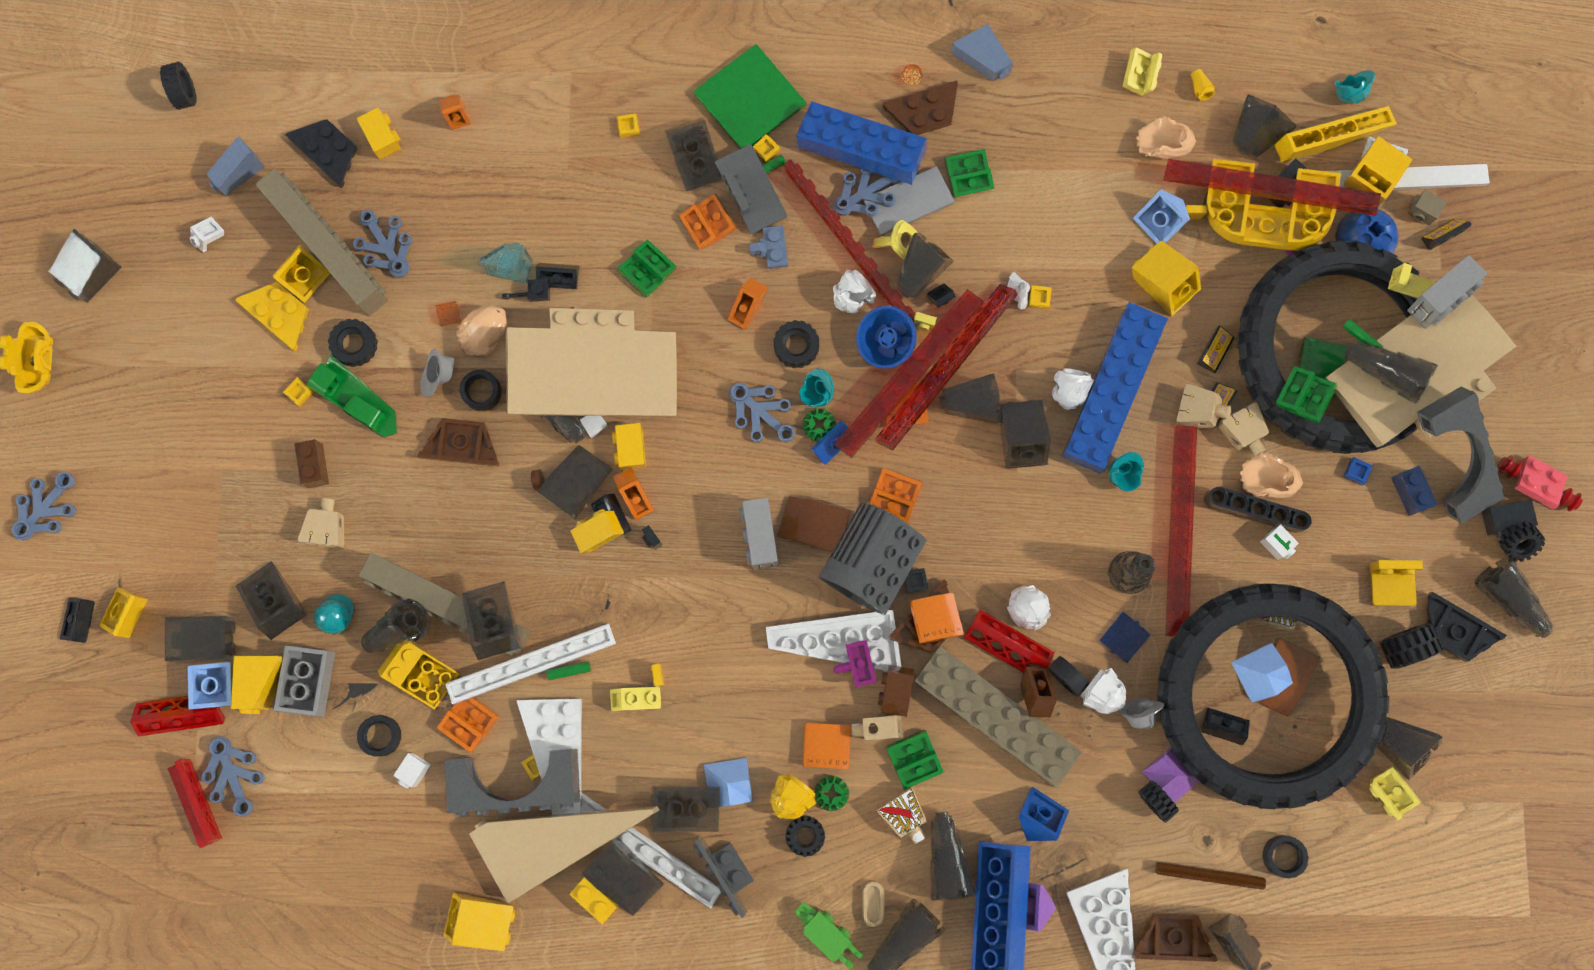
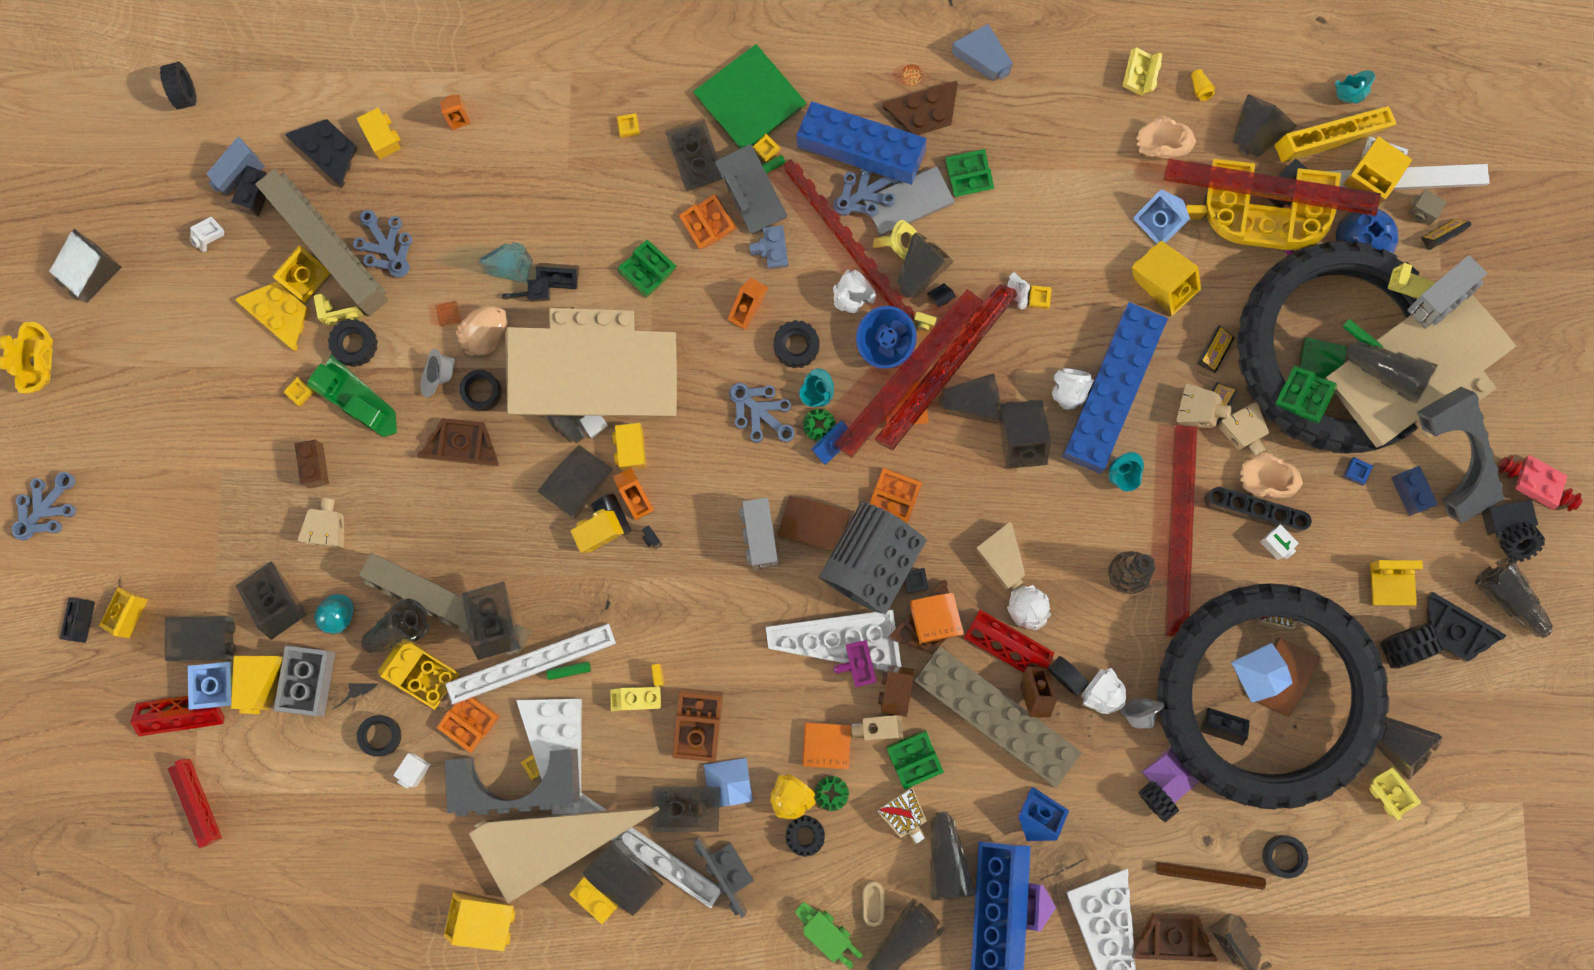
(230, 774): sand blue plant -> none
(248, 196): none -> black brick
(326, 316): none -> light yellow bracket
(537, 479): reddish brown tile -> none
(697, 725): none -> dark orange slope
(1003, 557): none -> tan slope
(1124, 637): clear blue piece -> none

